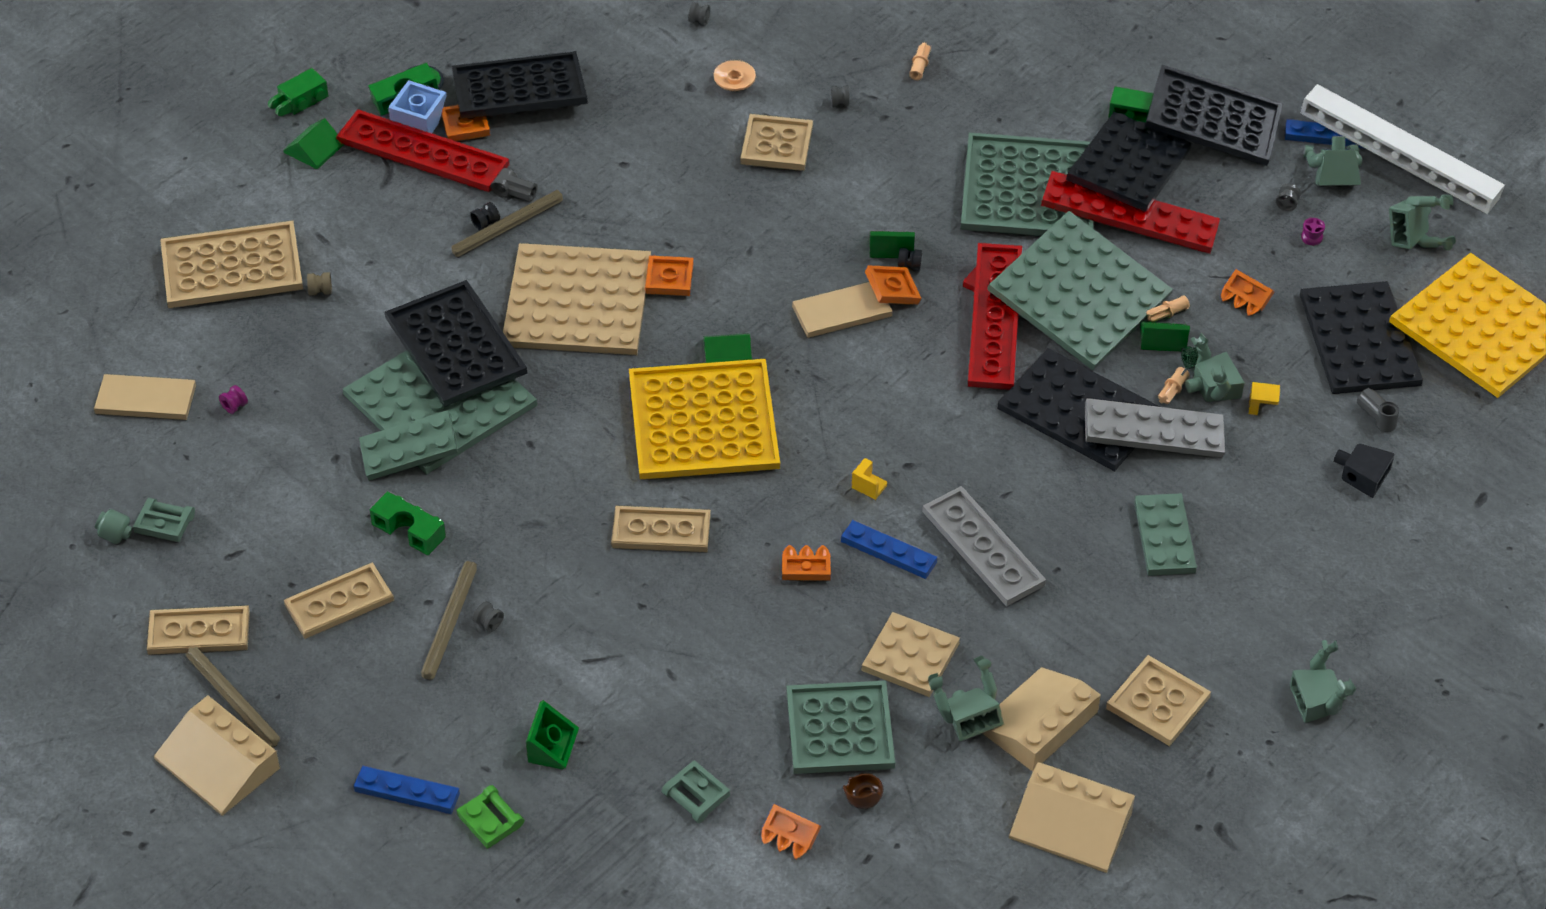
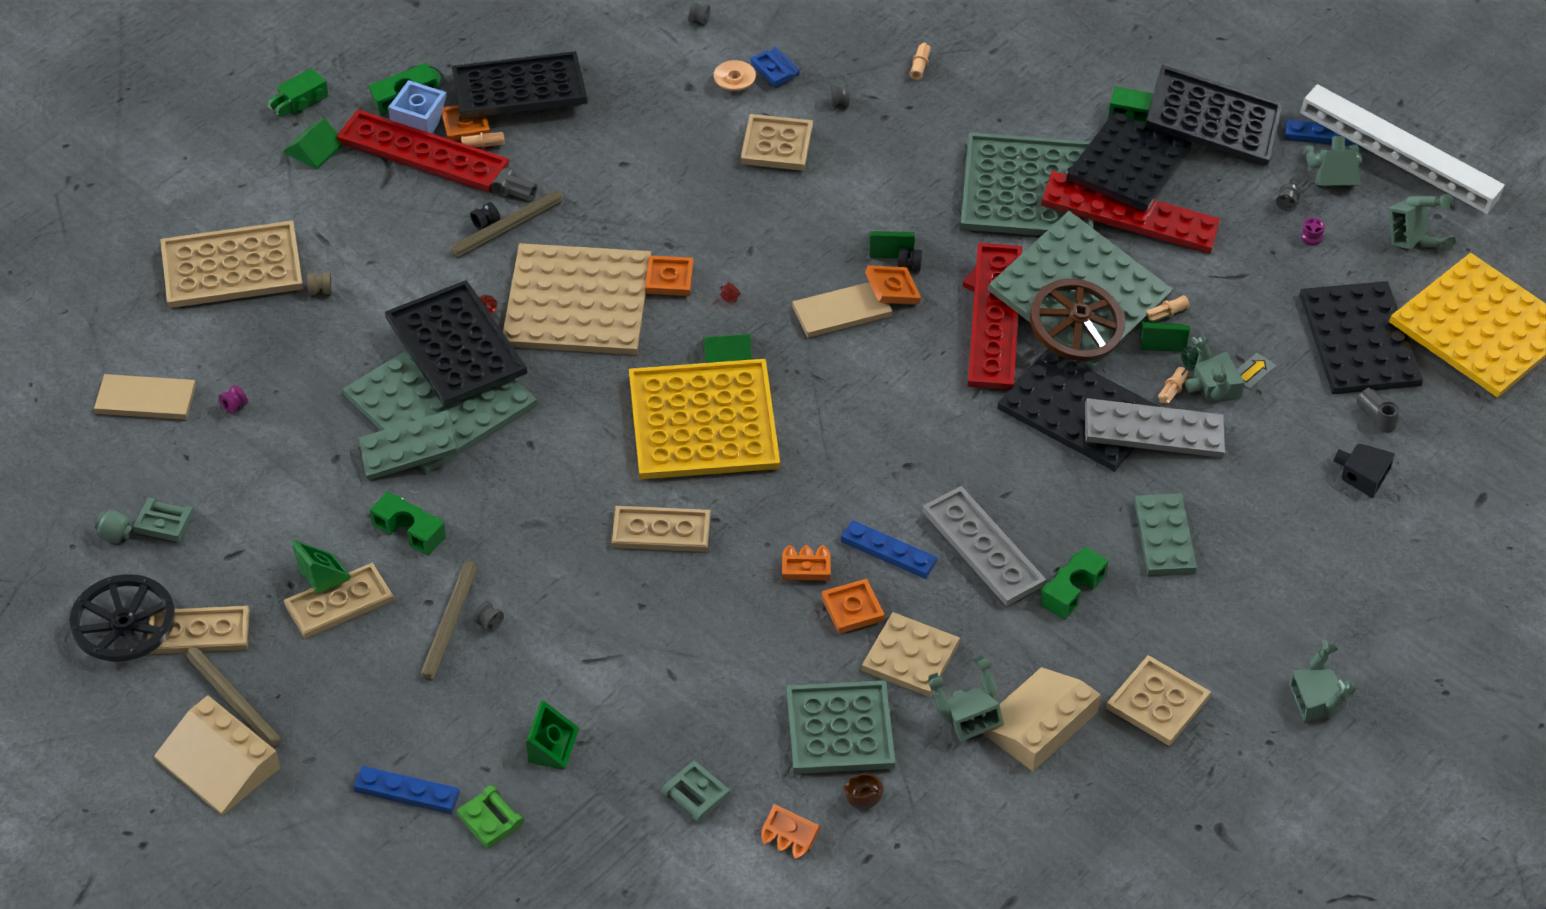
(122, 620): none -> black wheel
(319, 567): none -> green slope
(484, 140): none -> light nougat axle
(489, 300): none -> clear red plate
(729, 293): none -> clear red plate
(774, 66): none -> blue plate
(852, 606): none -> orange plate
(866, 482): yellow panel -> none
(1072, 817): tan slope -> none
(1078, 317): none -> reddish brown wheel
(1084, 569): none -> green arch
(1246, 291): orange plate -> none
(1255, 369): none -> sticker
(1264, 394): yellow panel -> none

